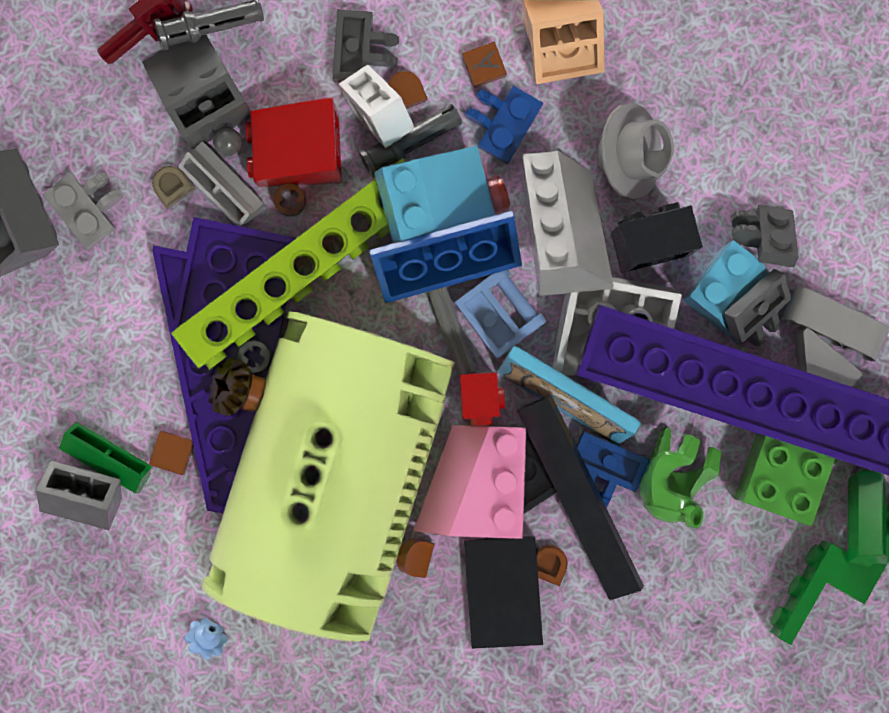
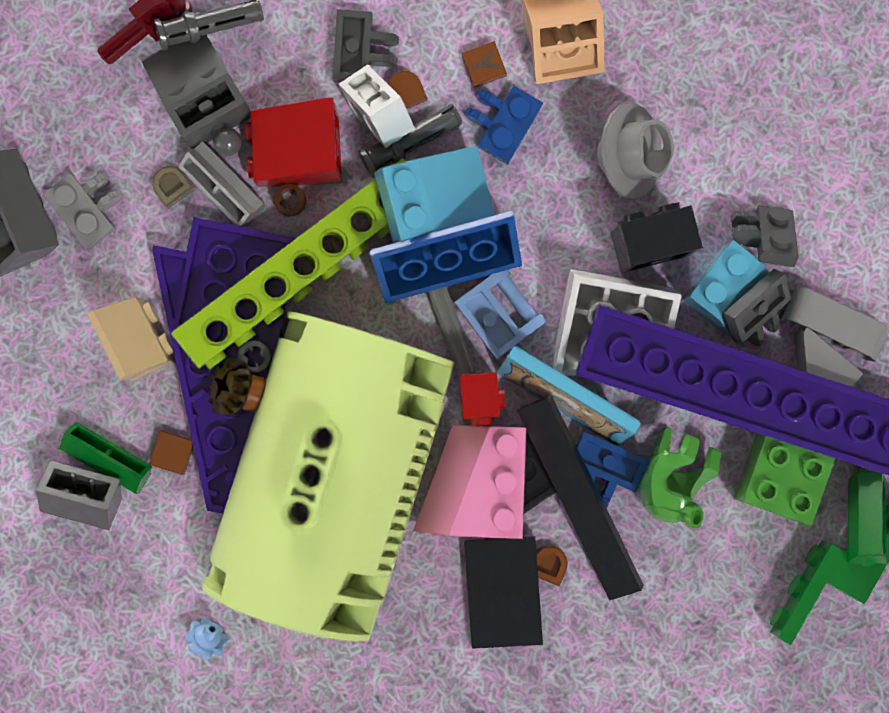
(132, 338): none -> tan slope
(415, 557): dark orange tile -> none
(498, 193): clear red tile -> none
(564, 225): light grey slope -> none

